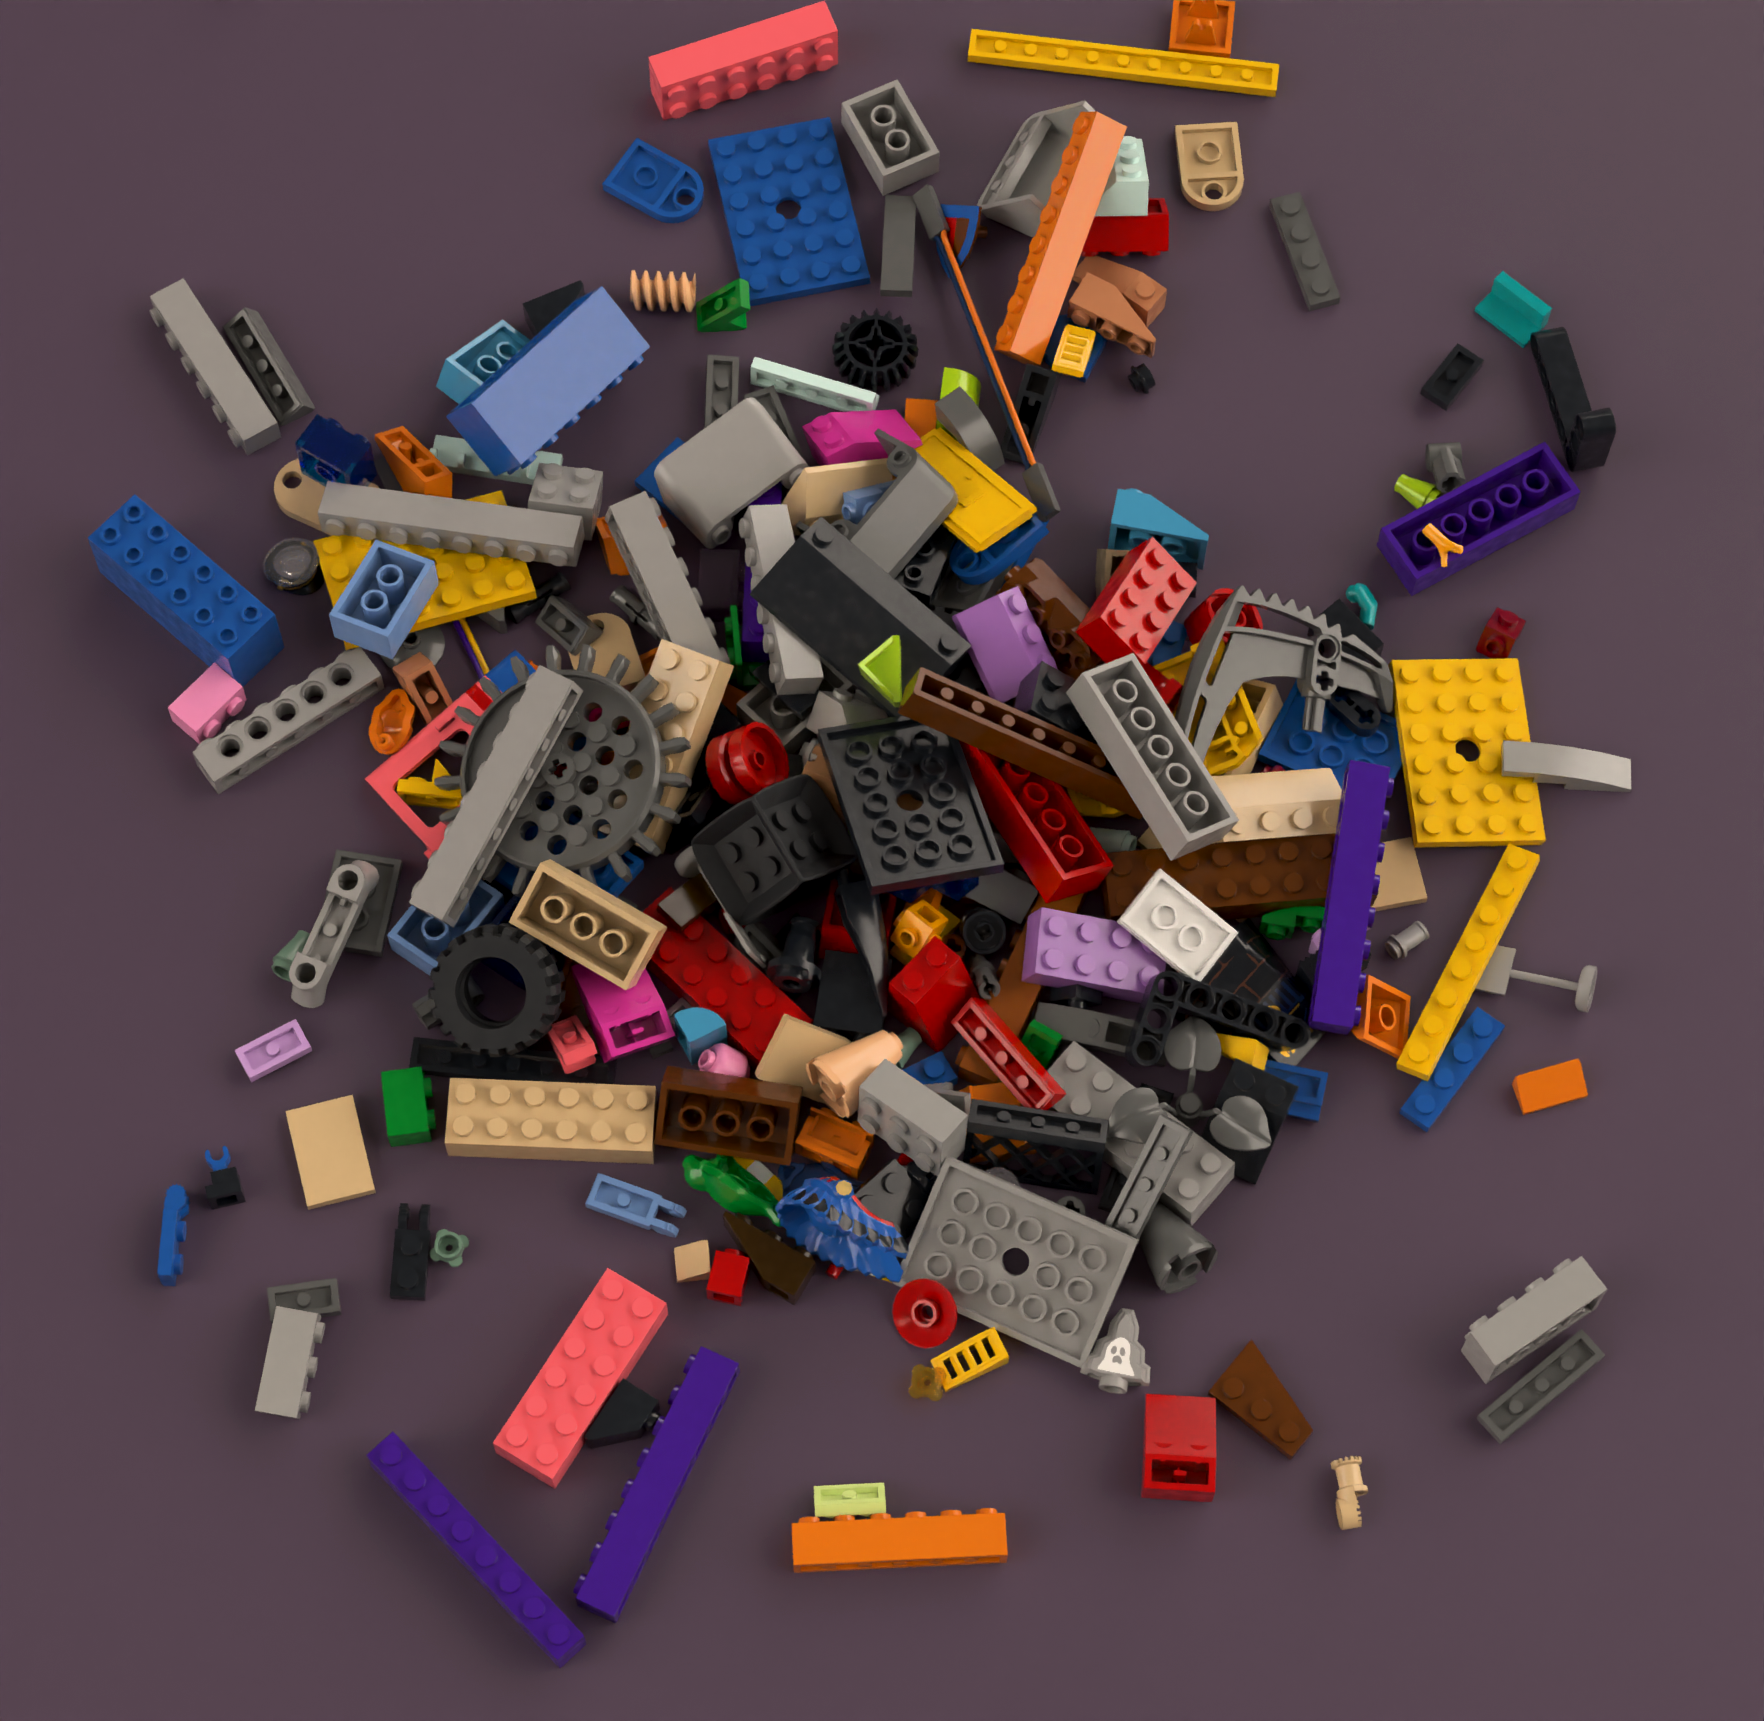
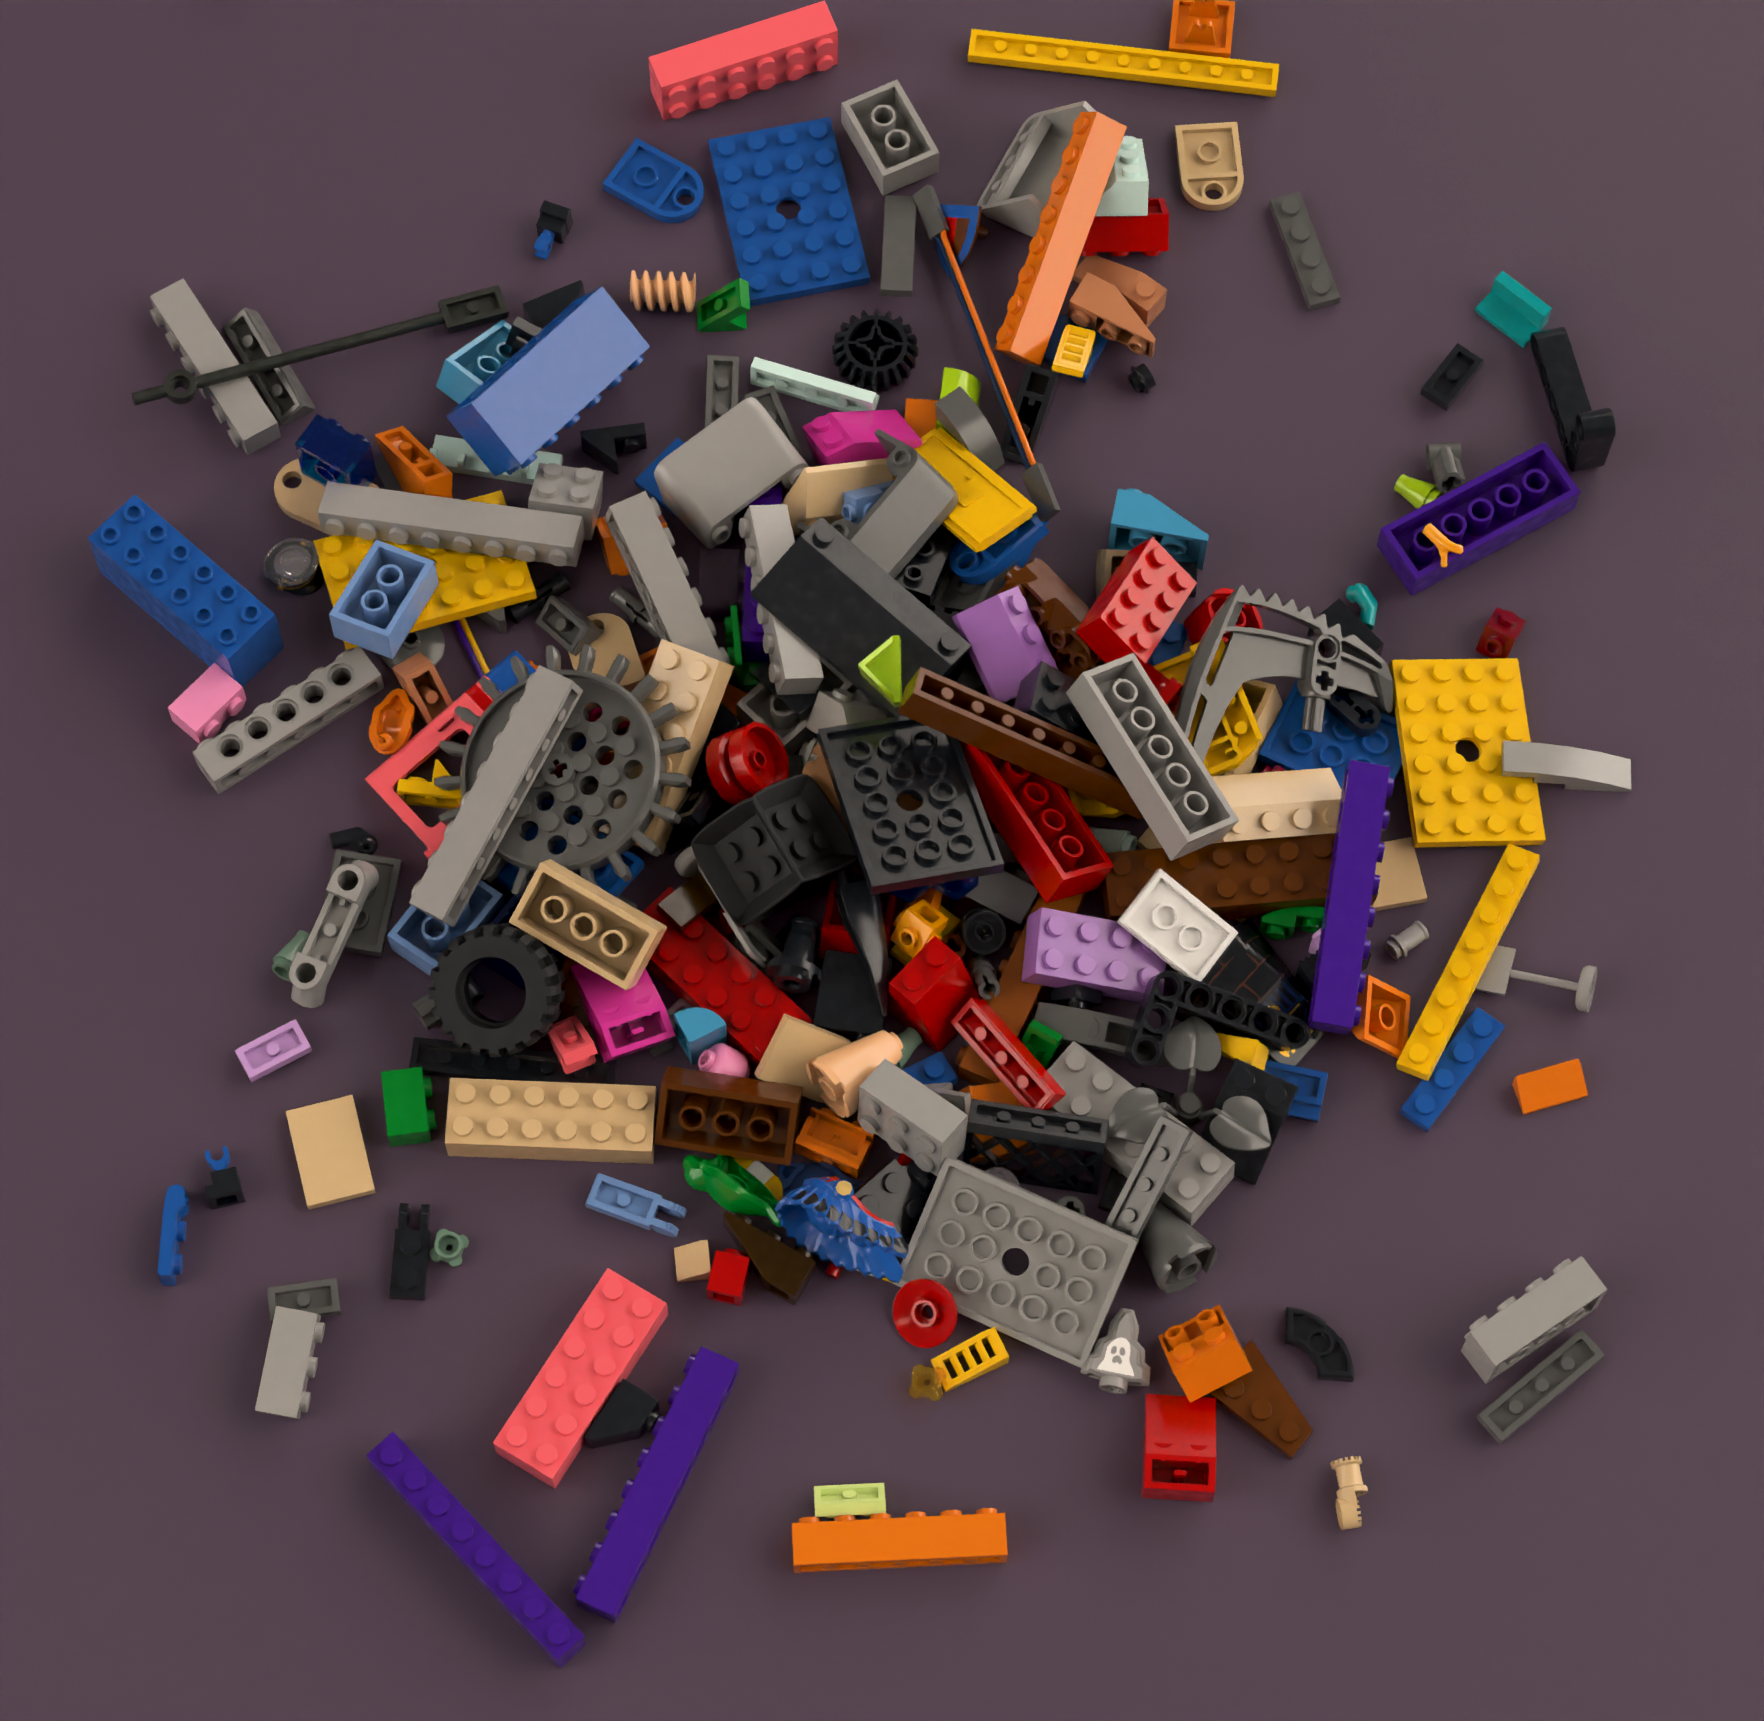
(356, 838): none -> black arm
(454, 312): none -> pearl dark grey bar
(520, 334): none -> black tile
(552, 226): none -> black piece
(605, 442): none -> black slope
(1204, 1353): none -> orange slope
(1320, 1343): none -> black tile

